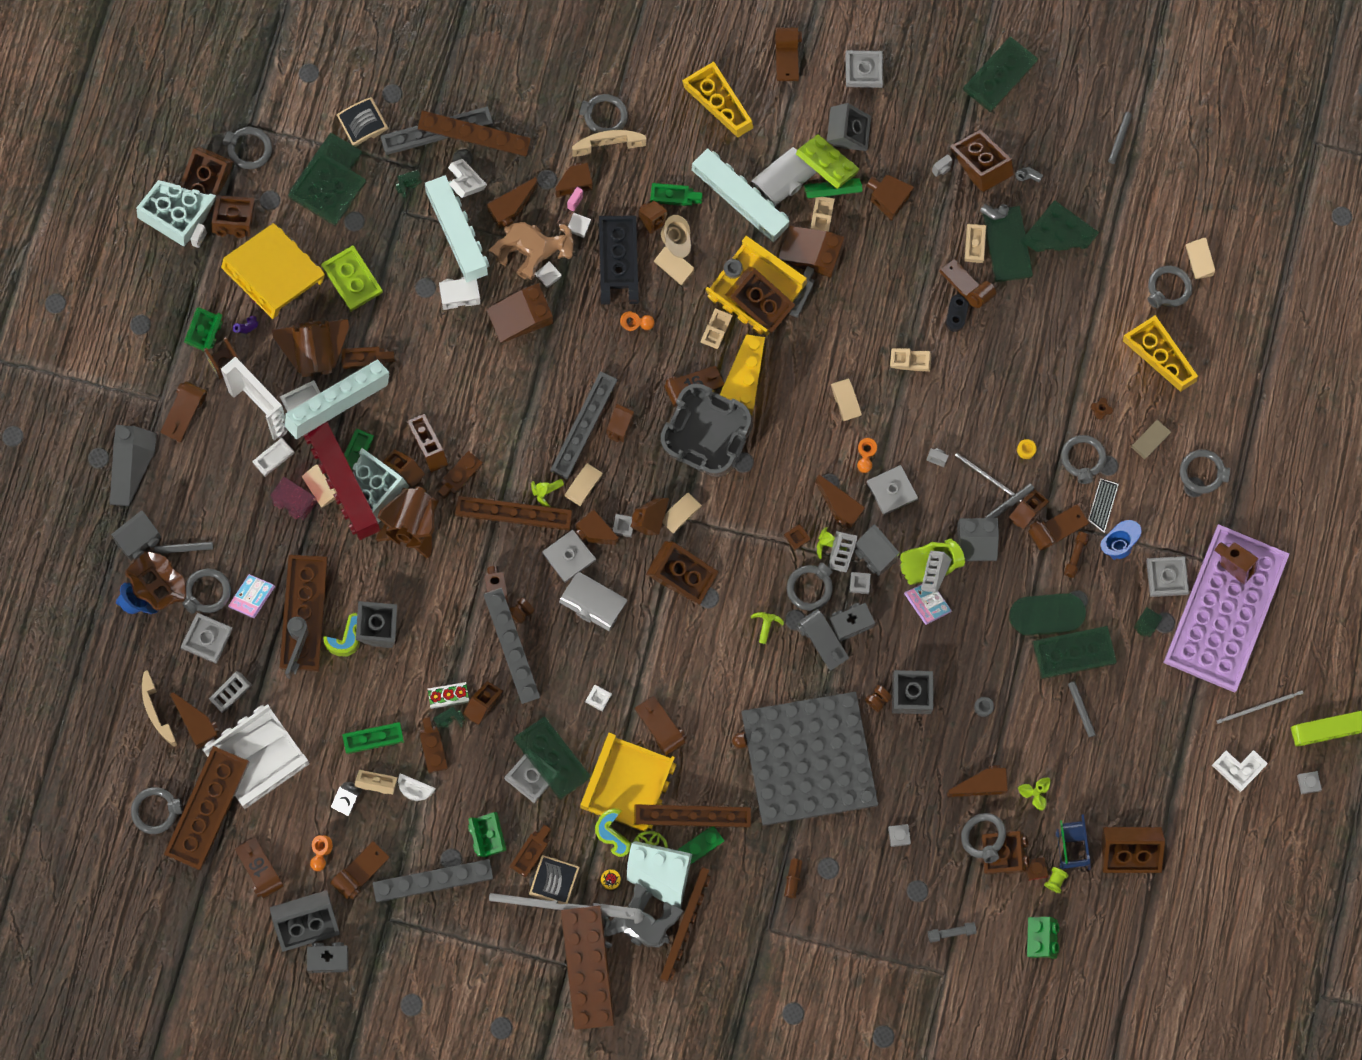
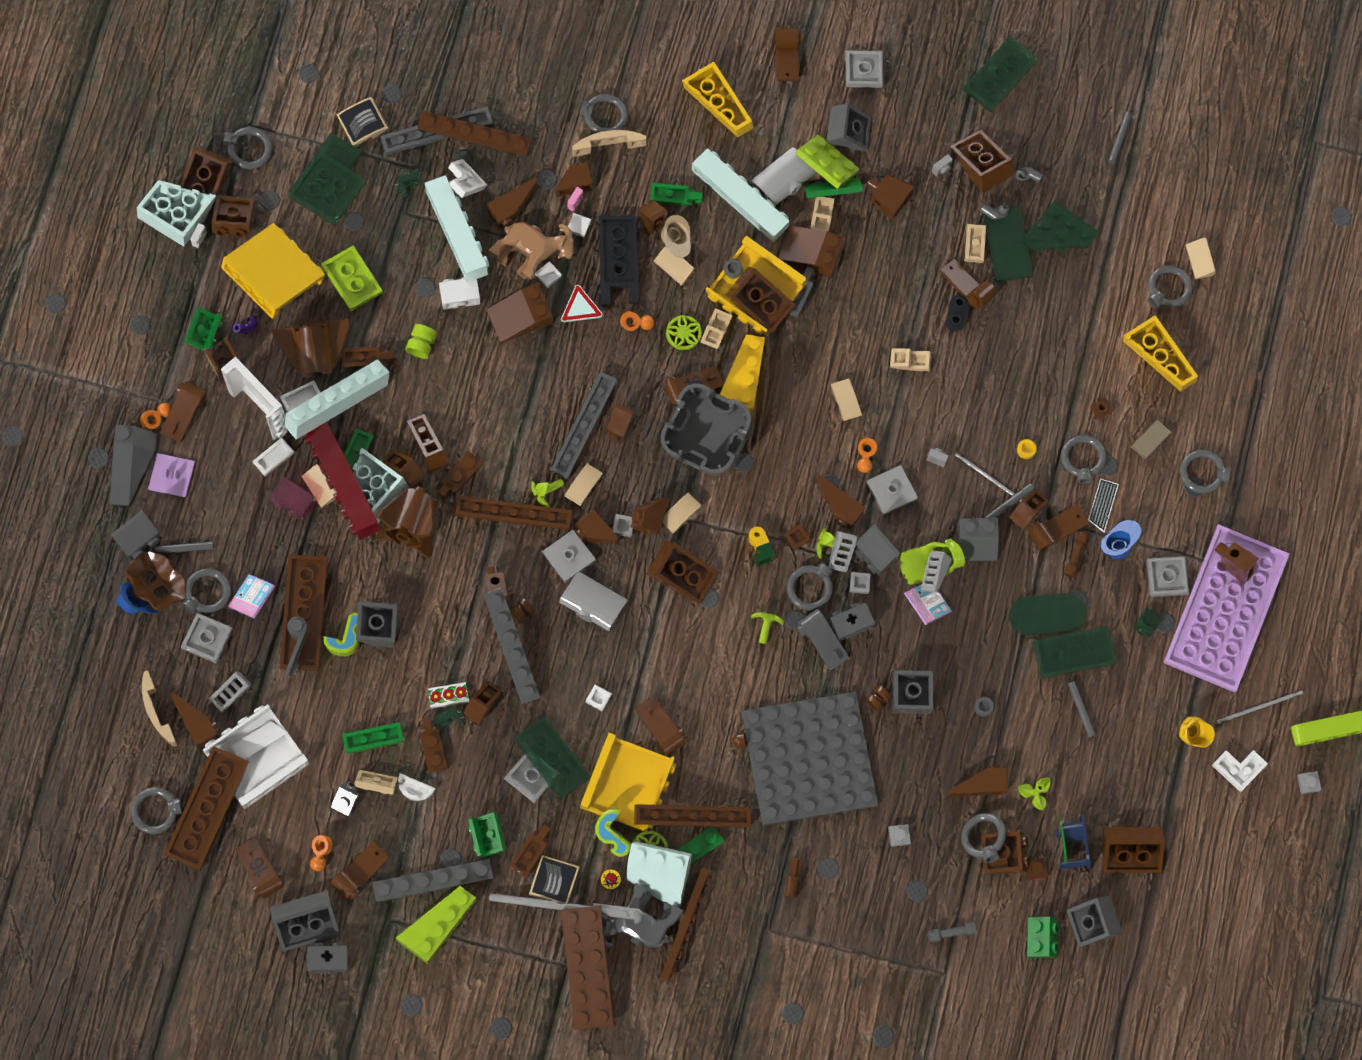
(162, 411): none -> orange plate
(171, 475): none -> lavender piece
(422, 339): none -> lime wheel
(435, 927): none -> lime wedge
(580, 307): none -> piece
(683, 332): none -> lime wheel
(764, 552): none -> leg
(1056, 880): lime bush -> none
(1094, 921): none -> dark grey slope
(1199, 733): none -> yellow helmet

